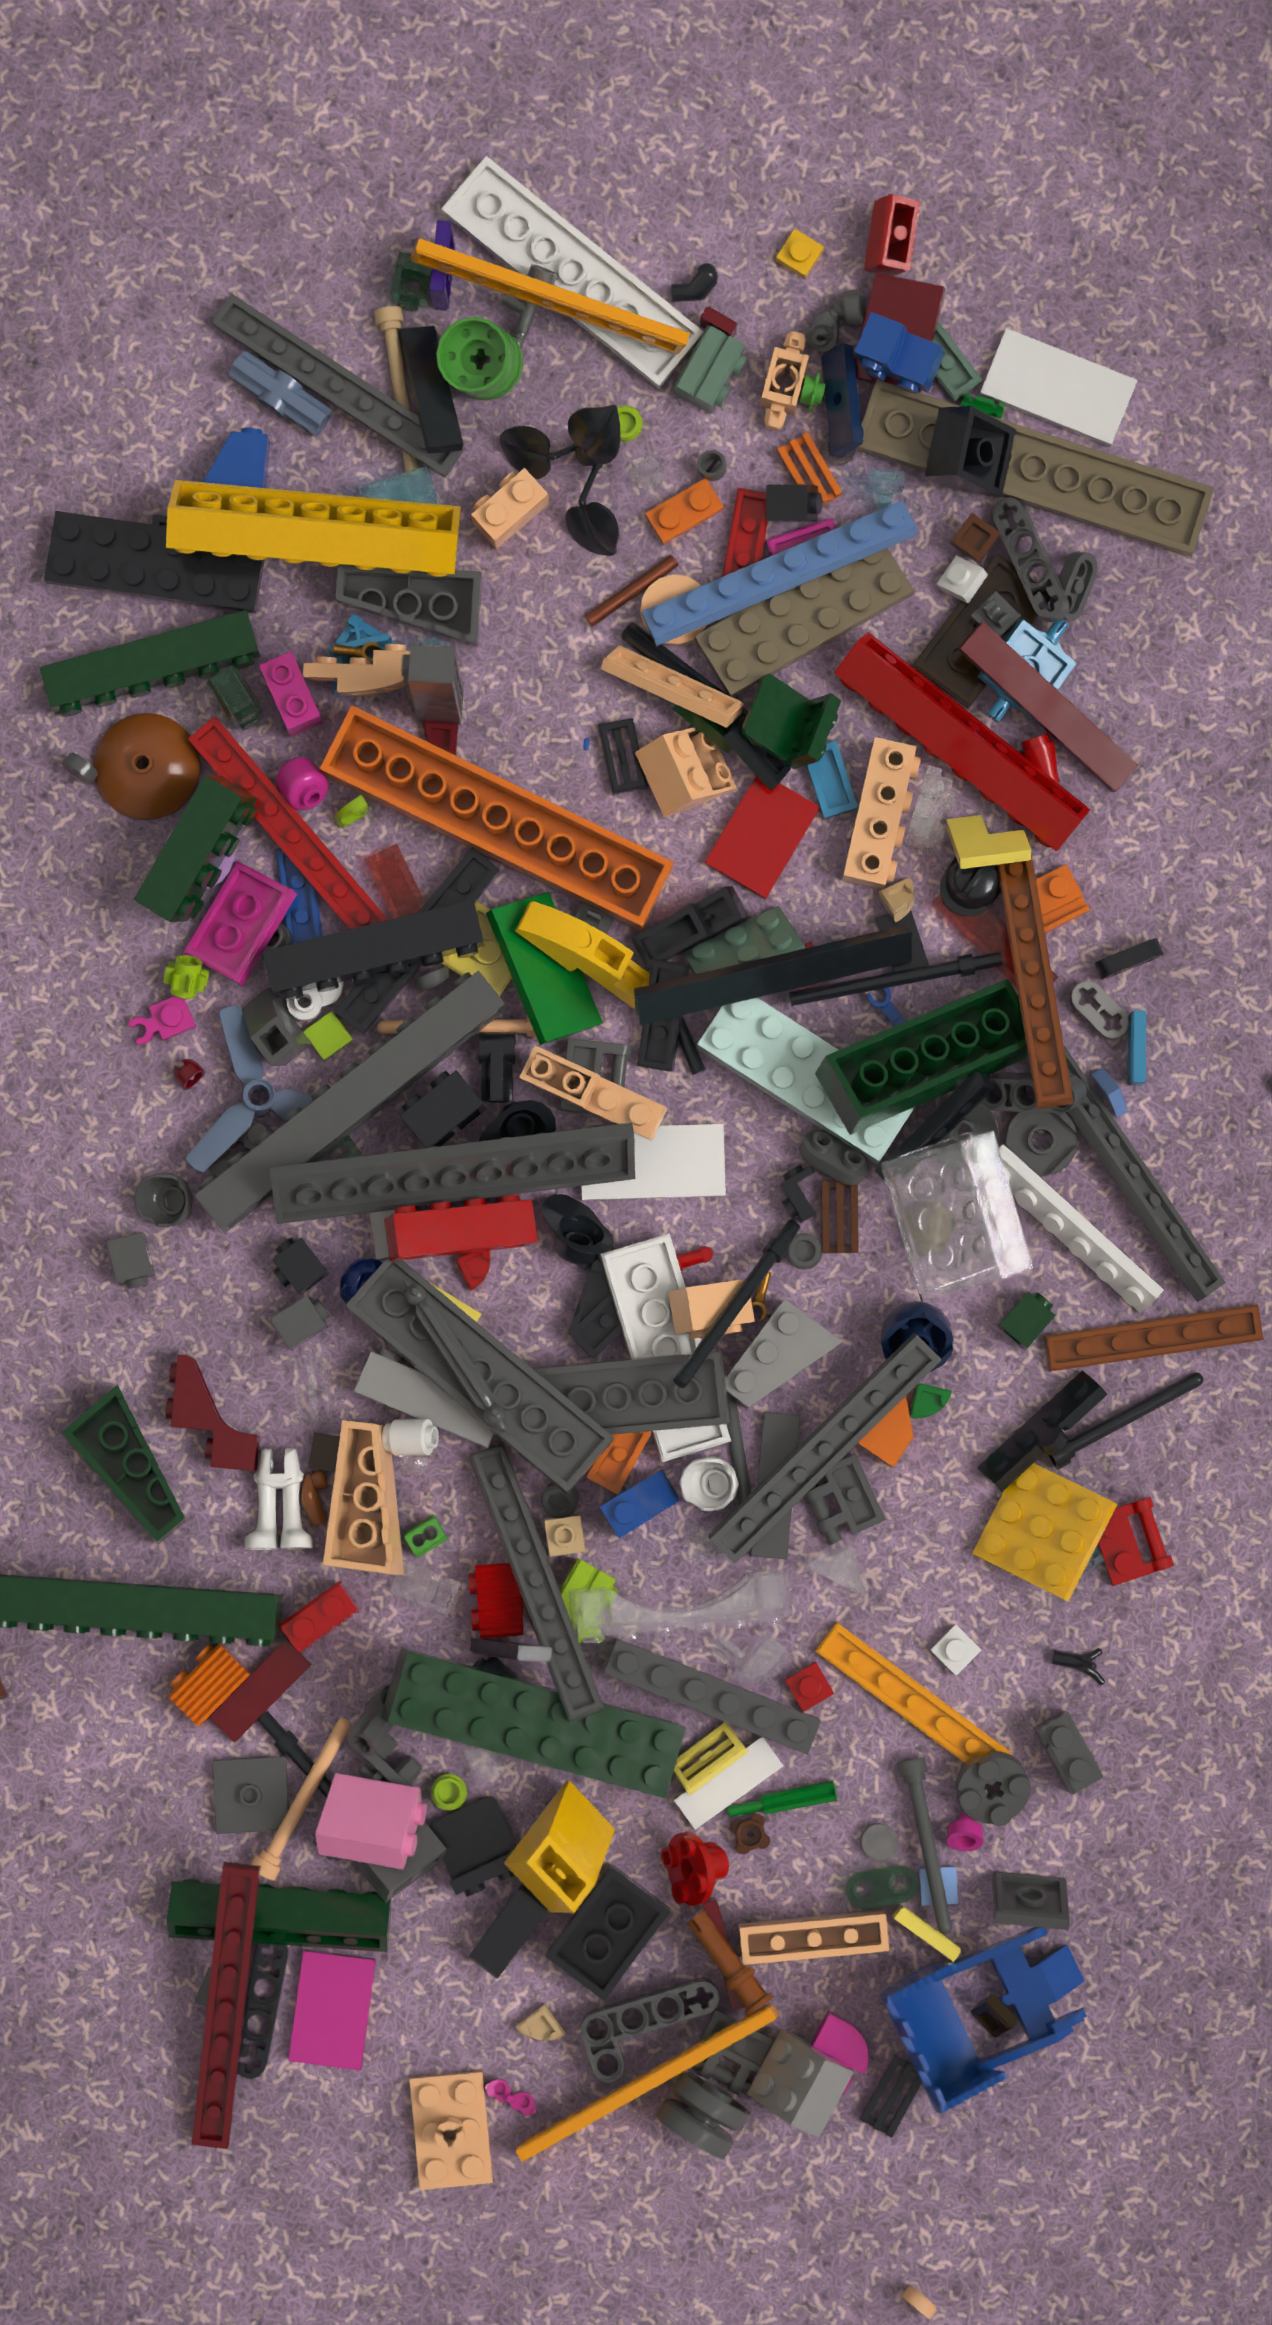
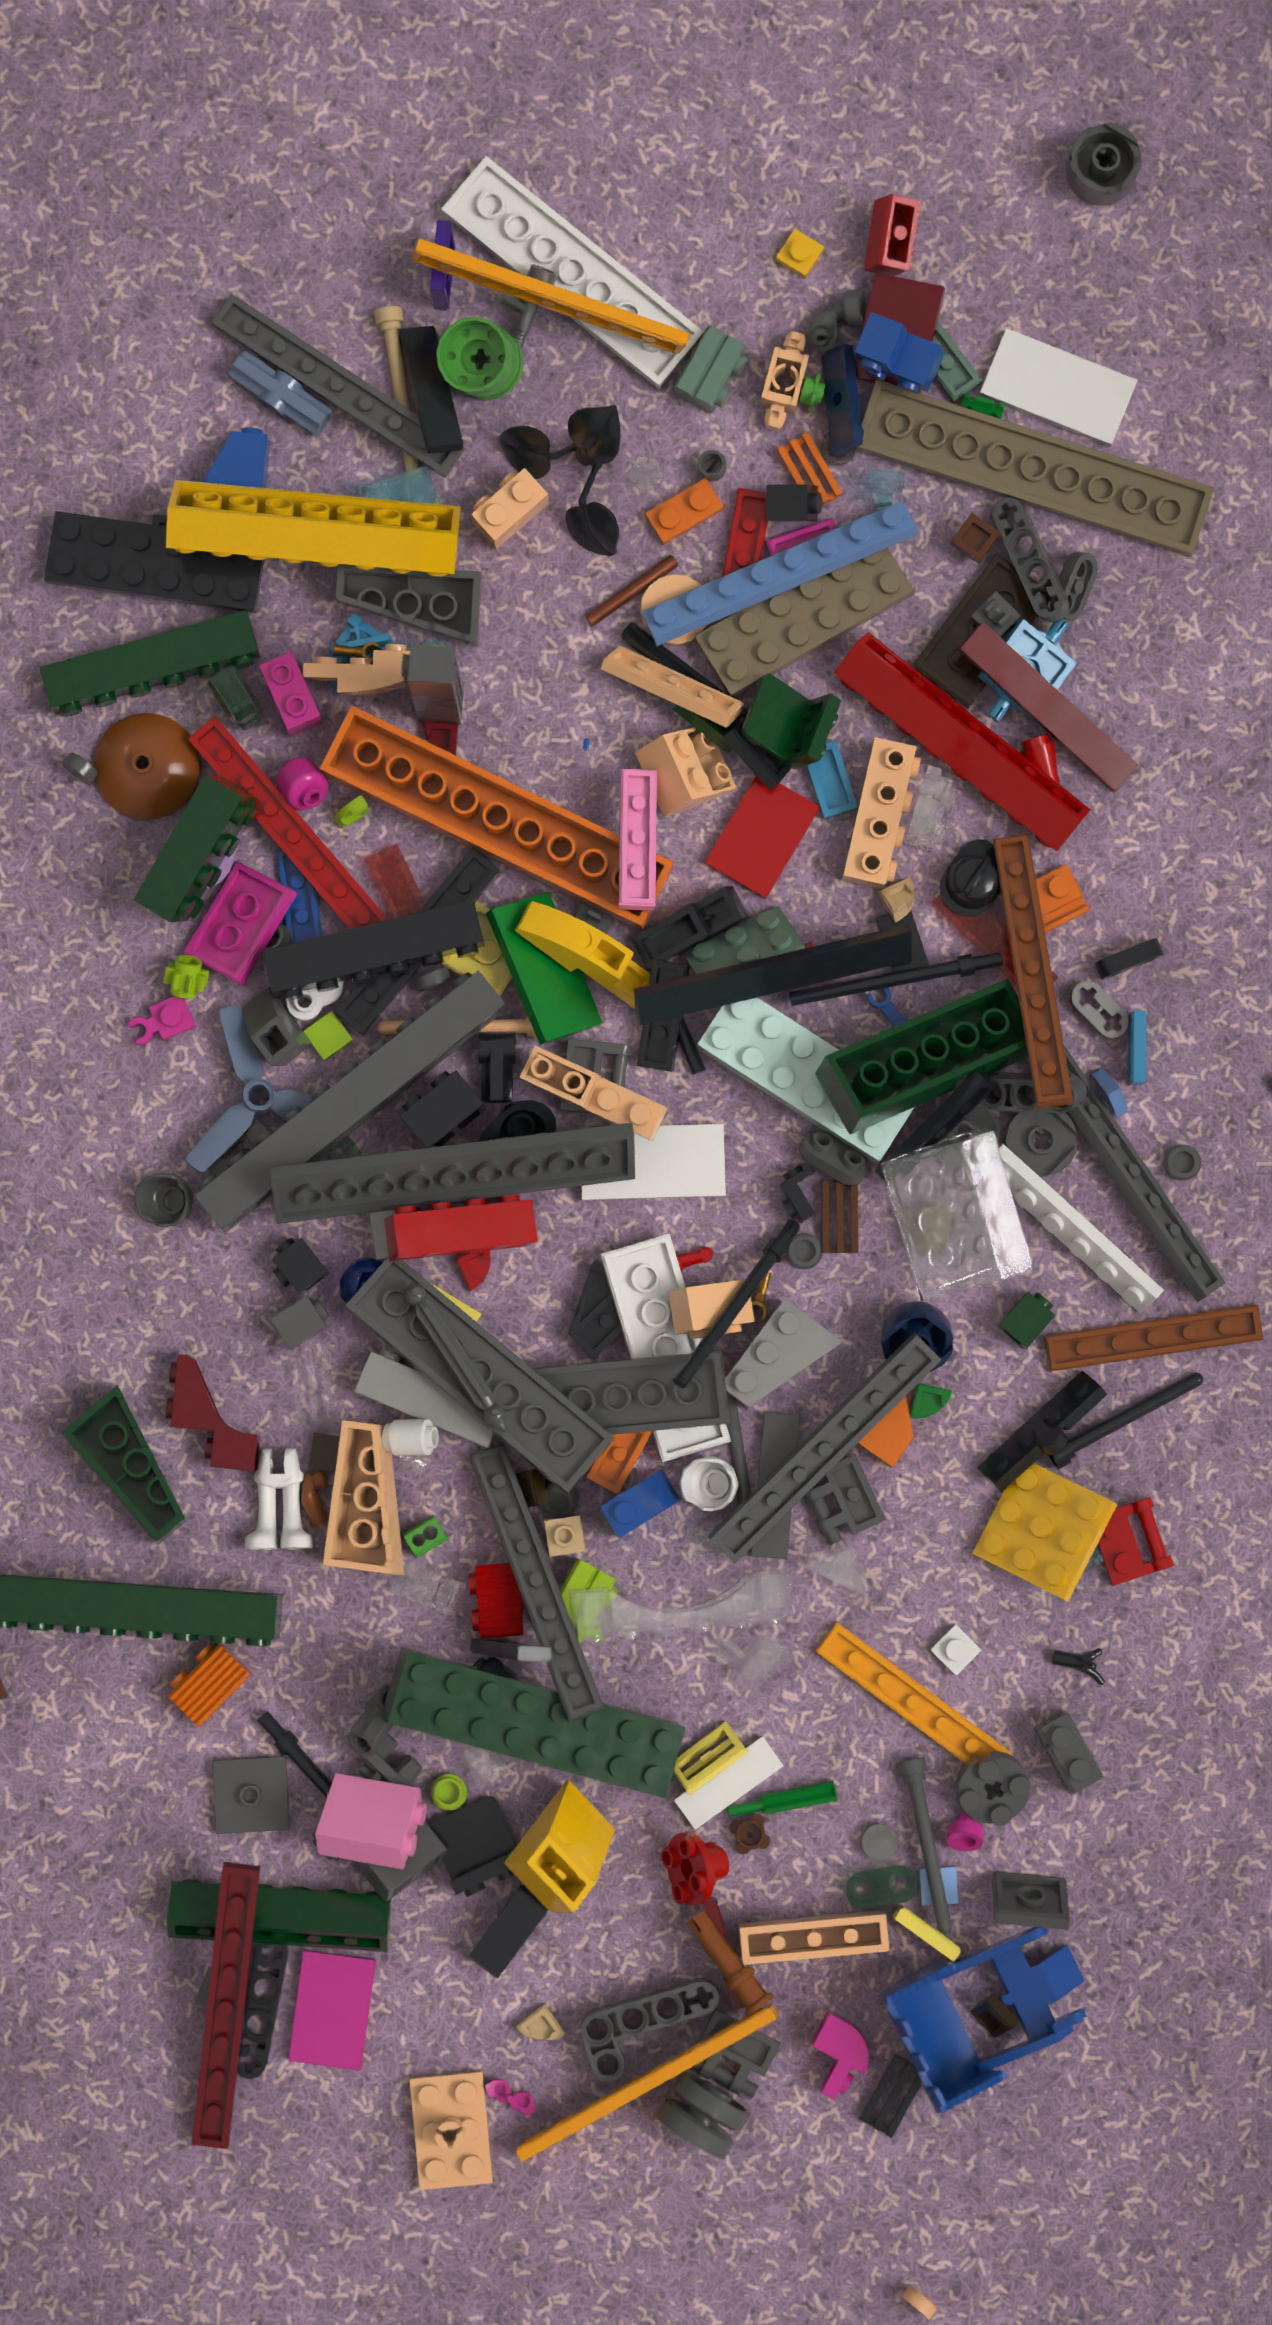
(131, 1260): dark grey brick -> none
(186, 1072): dark red hinge -> none
(260, 1690): dark red tile -> none
(270, 1858): light nougat piece -> none
(319, 1617): red brick -> none
(407, 272): clear green brick -> none
(533, 1487): none -> dark brown tile
(576, 1230): black piece -> none
(608, 1932): black brick -> none
(628, 785): black tile -> none
(630, 423): lime tile -> none
(637, 839): none -> bright pink tile
(699, 287): black arm -> none
(712, 1696): dark grey brick -> none
(713, 318): dark red tile -> none
(800, 2083): light grey brick -> none
(809, 1686): red plate -> none
(962, 579): white plate -> none
(970, 451): black slope -> none
(978, 848): light yellow tile -> none
(1098, 183): none -> dark grey brick
(1182, 1162): none -> dark grey tile

